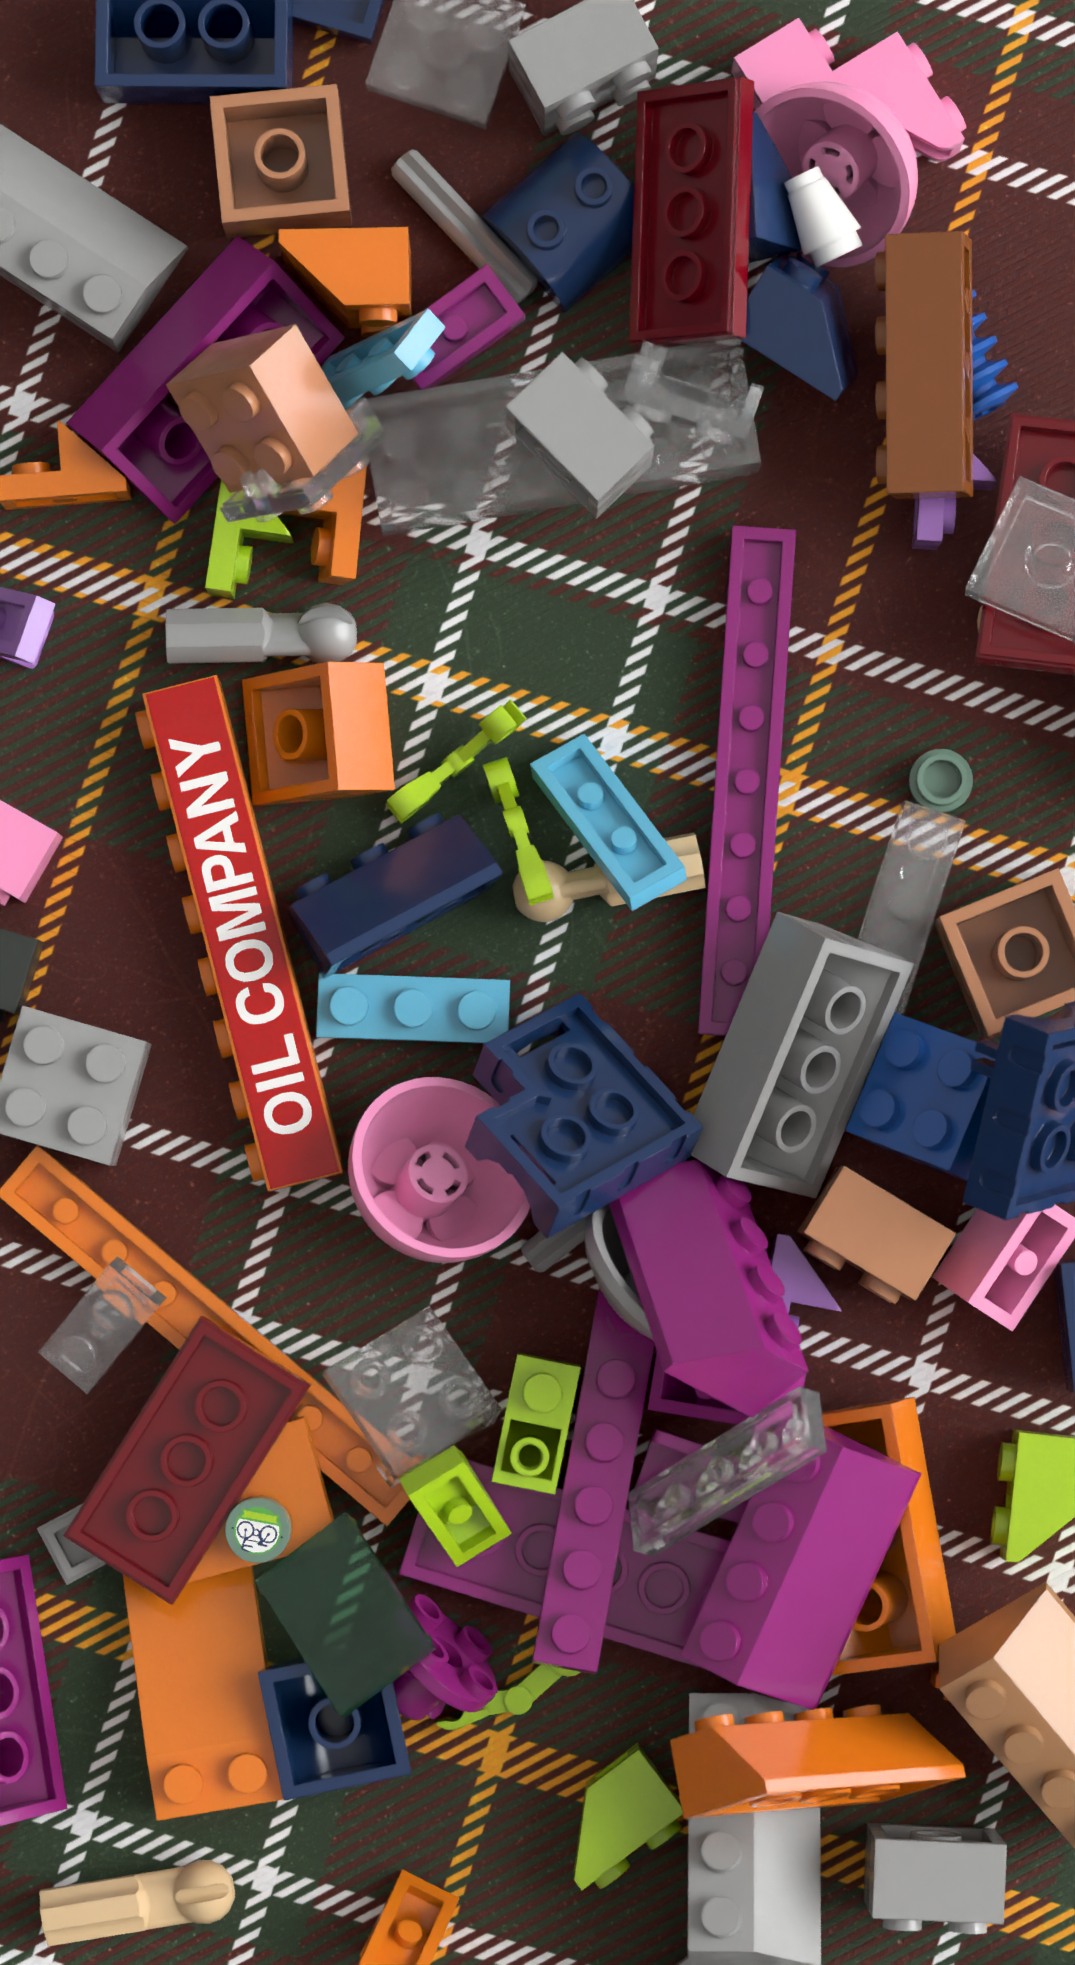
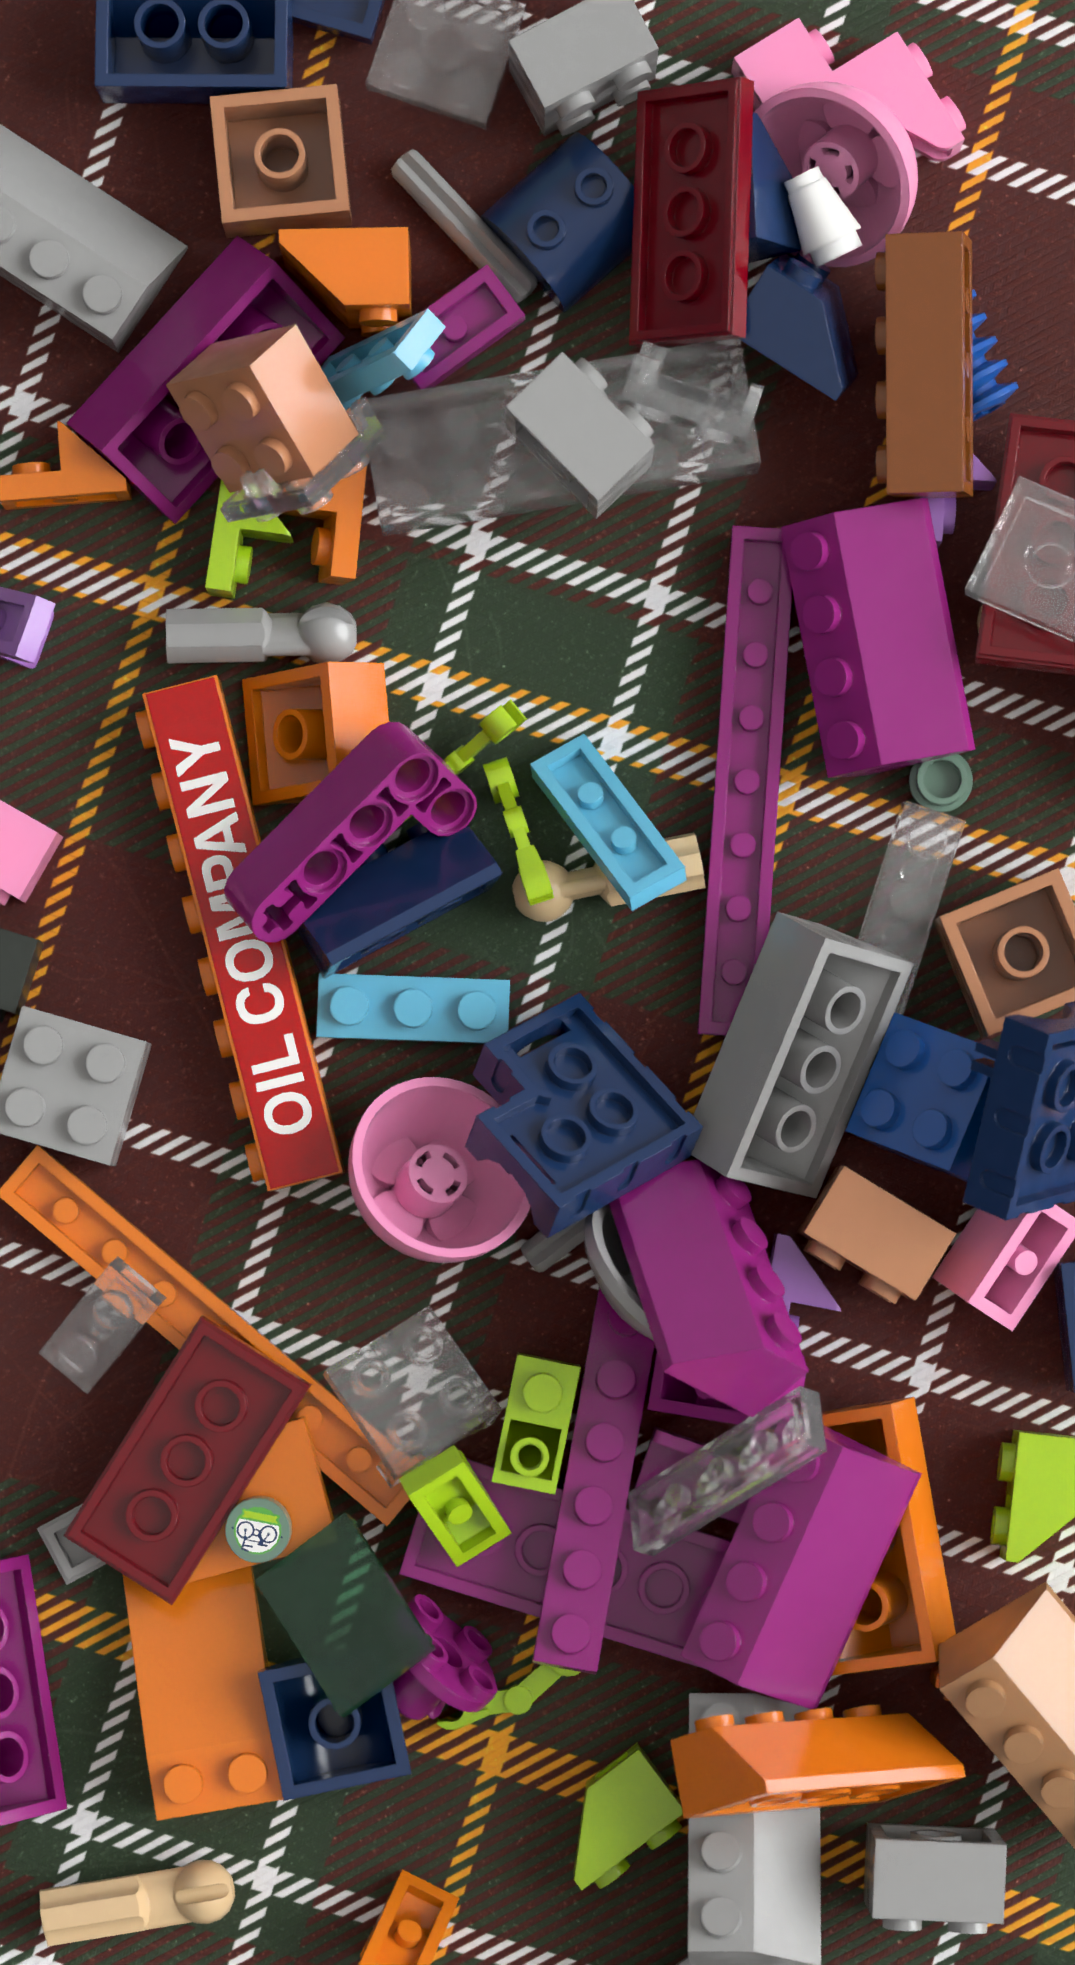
(342, 825): none -> magenta beam
(877, 638): none -> magenta slope

